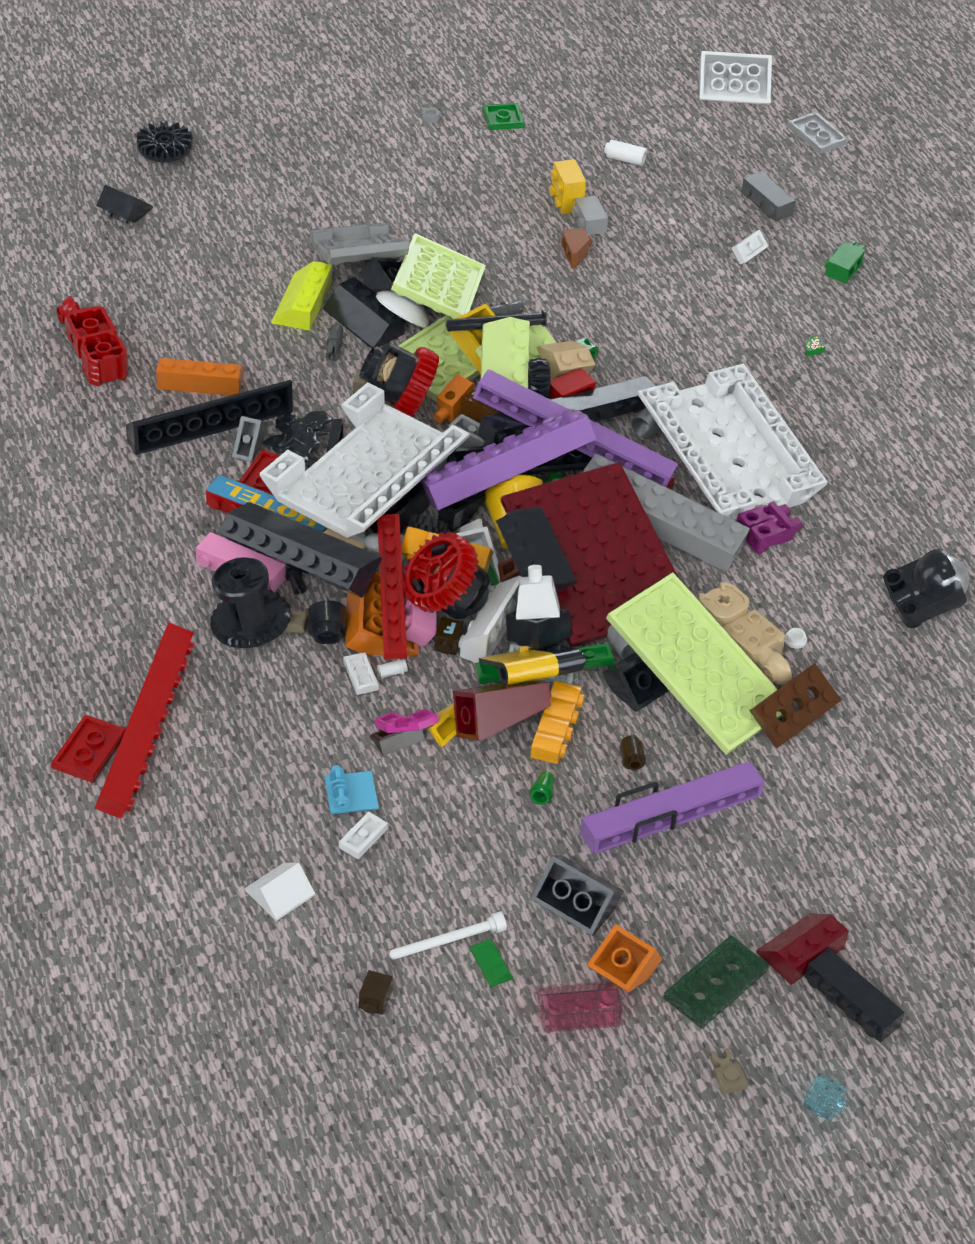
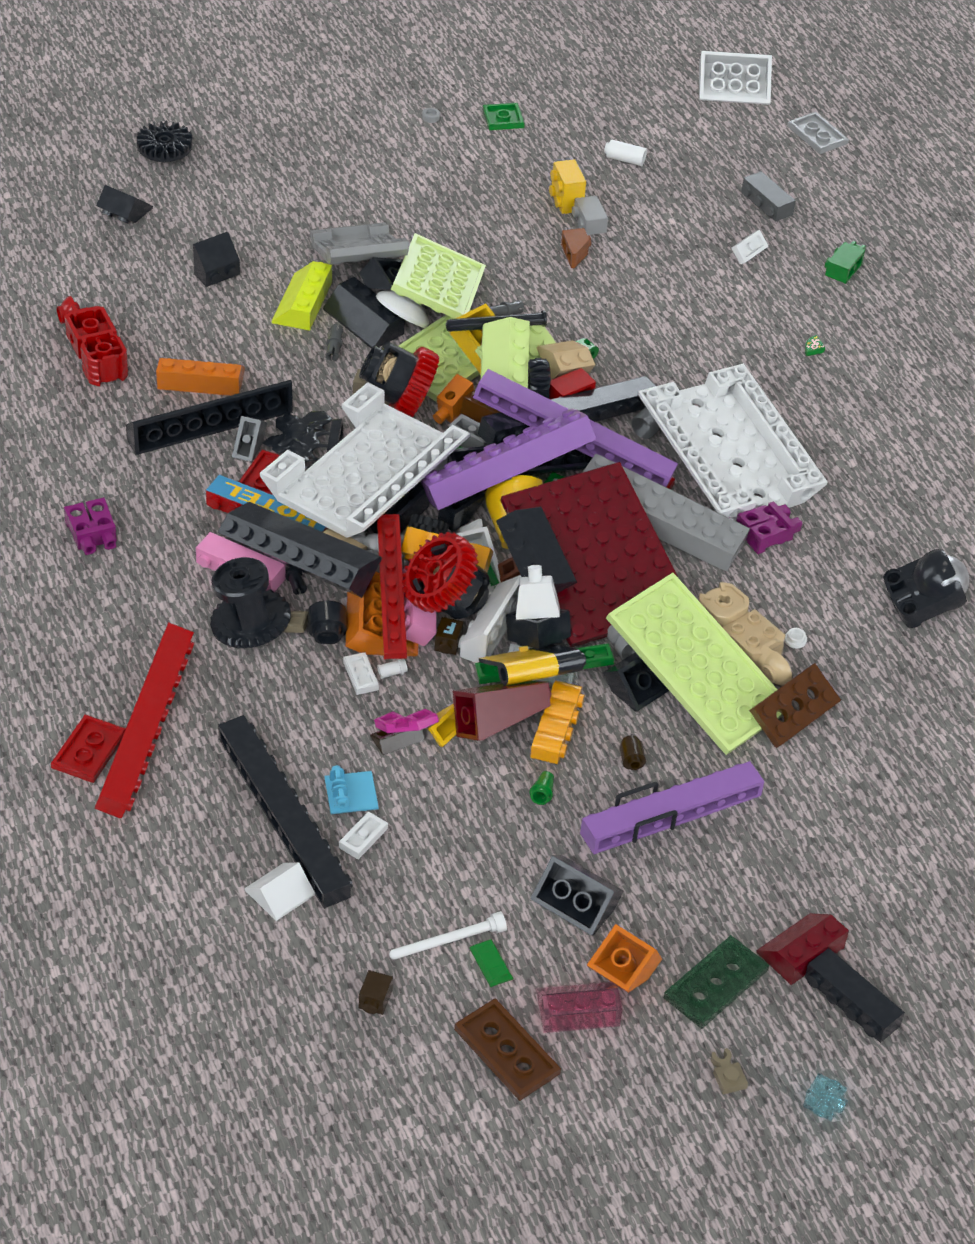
(91, 527): none -> magenta hips
(215, 259): none -> black slope
(284, 811): none -> black brick
(505, 1064): none -> reddish brown plate

